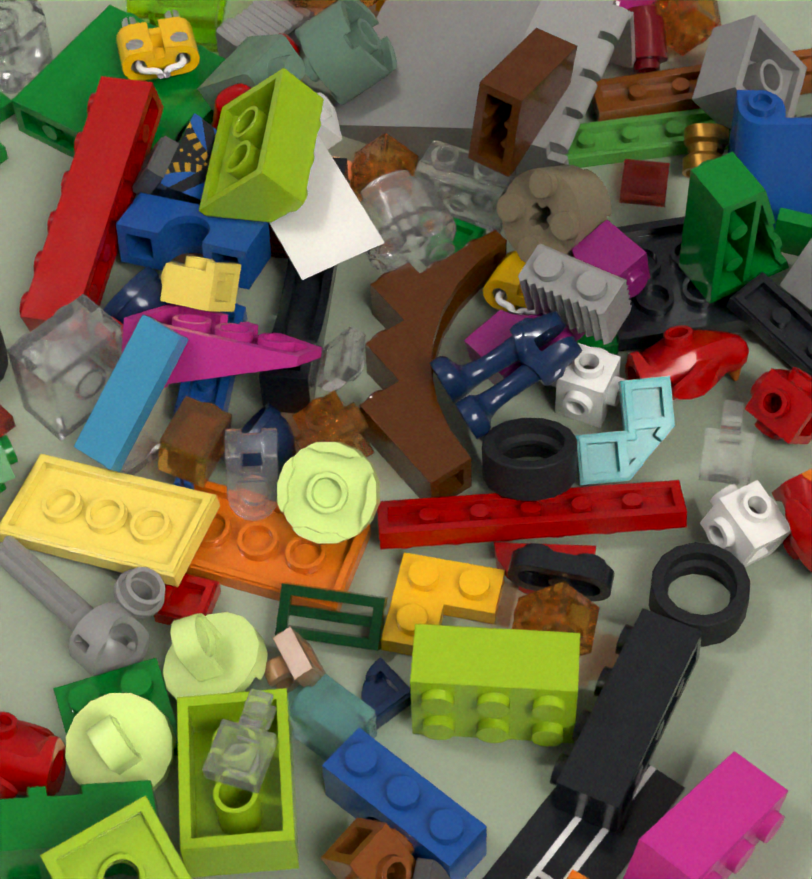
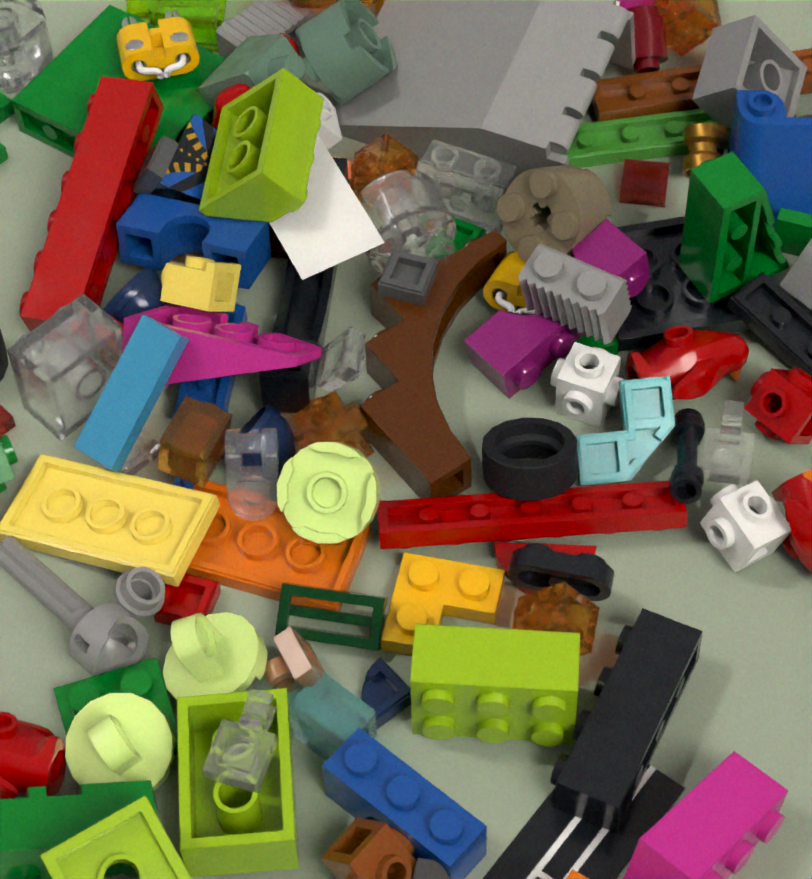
(408, 277): none -> dark grey tile
(519, 100): reddish brown slope -> none
(522, 347): dark blue piece -> none
(687, 477): none -> black bar
(708, 561): black tyre -> none

